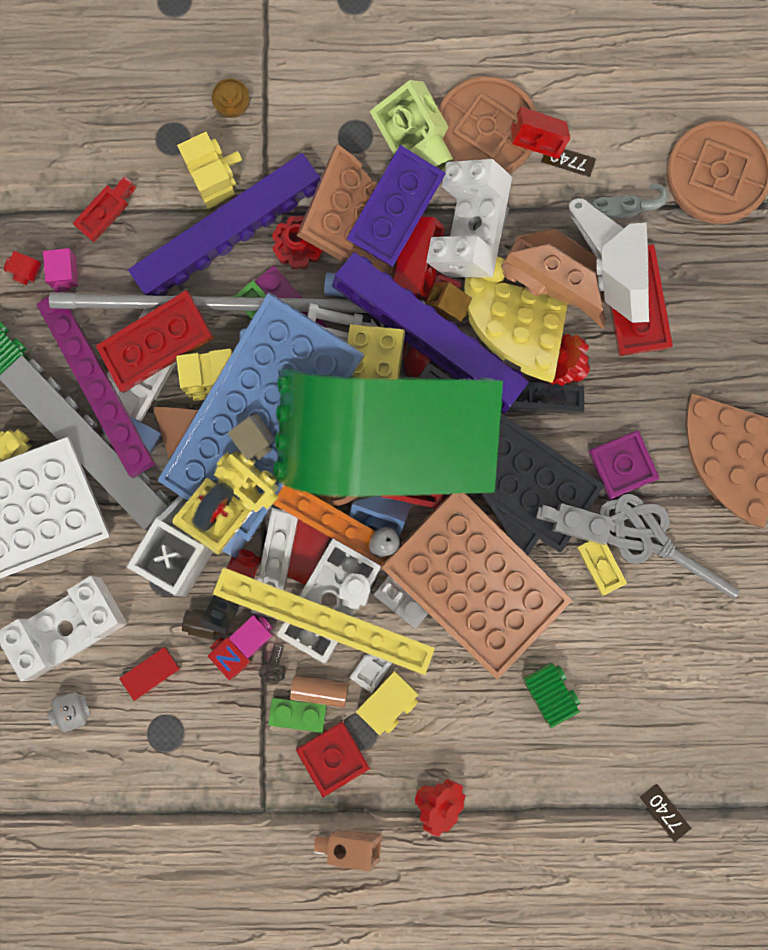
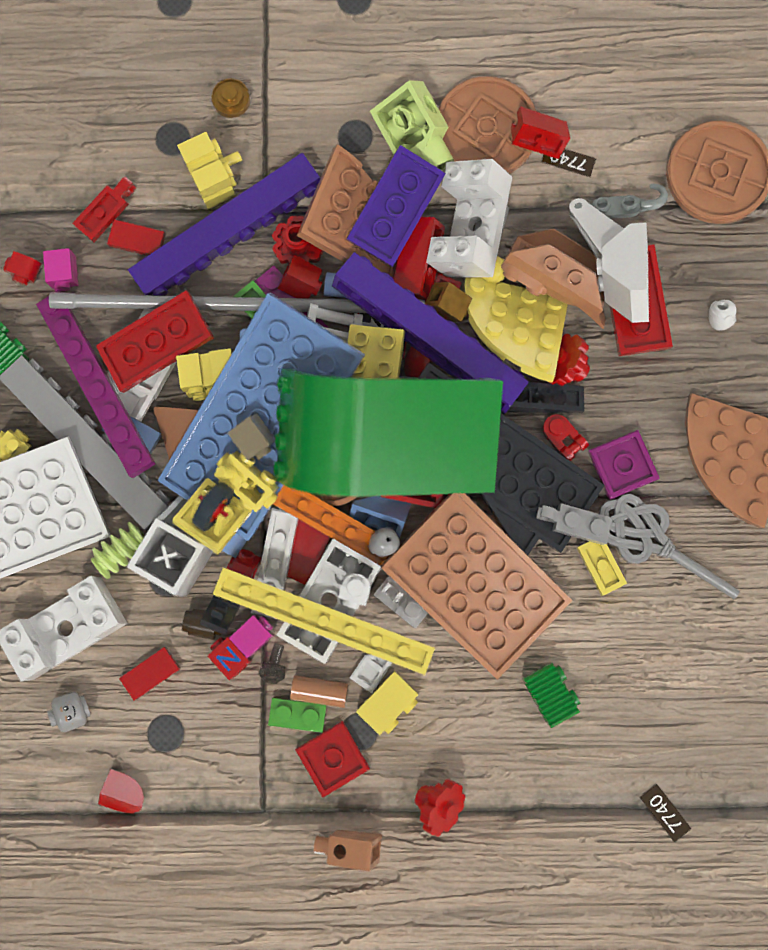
(117, 551): none -> yellowish green piece
(121, 793): none -> brick
(135, 238): none -> red tile
(300, 279): none -> red brick
(556, 429): none -> red plate
(722, 314): none -> white piece

